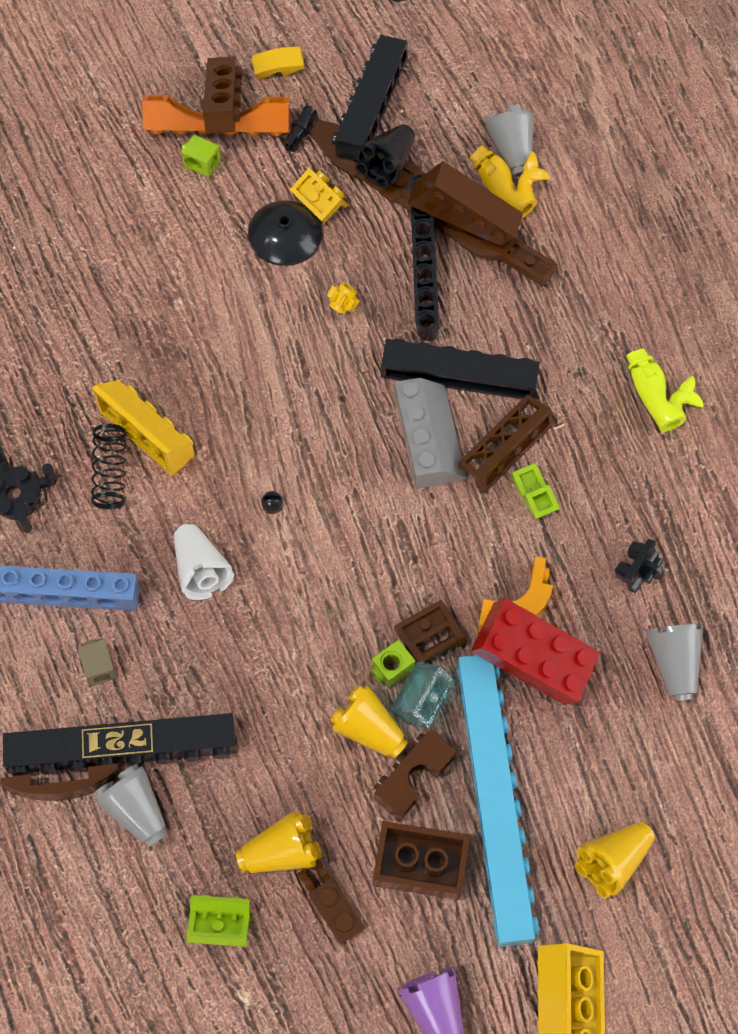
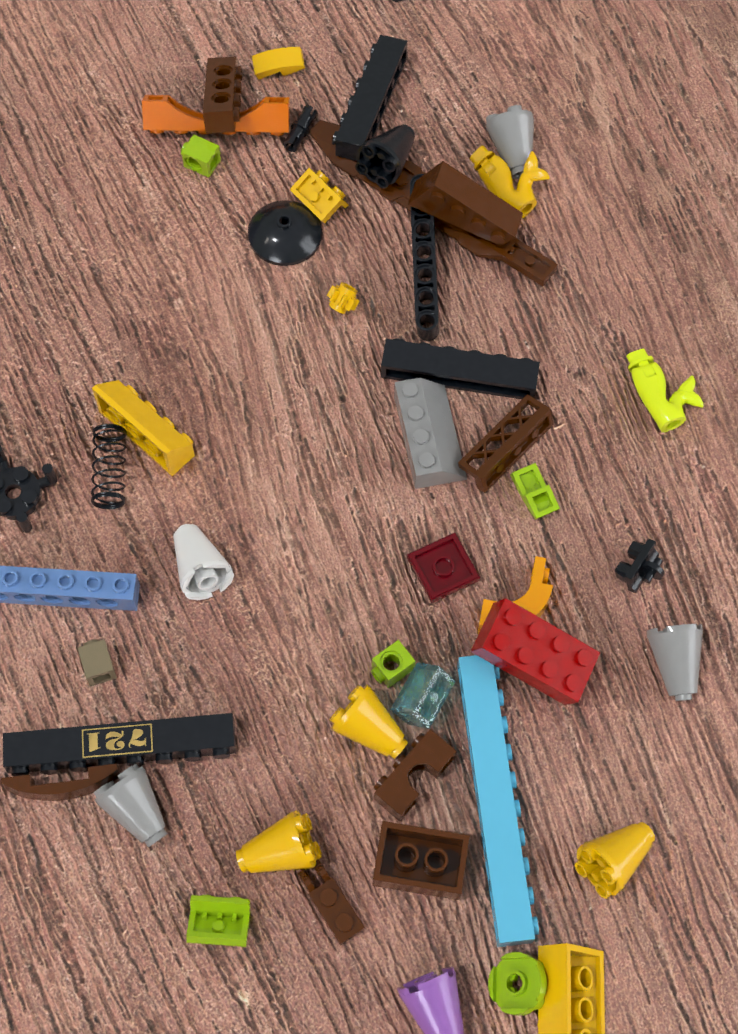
(272, 506): black hinge -> none
(427, 625): reddish brown plate -> none
(443, 567): none -> dark red plate
(533, 988): none -> lime plate

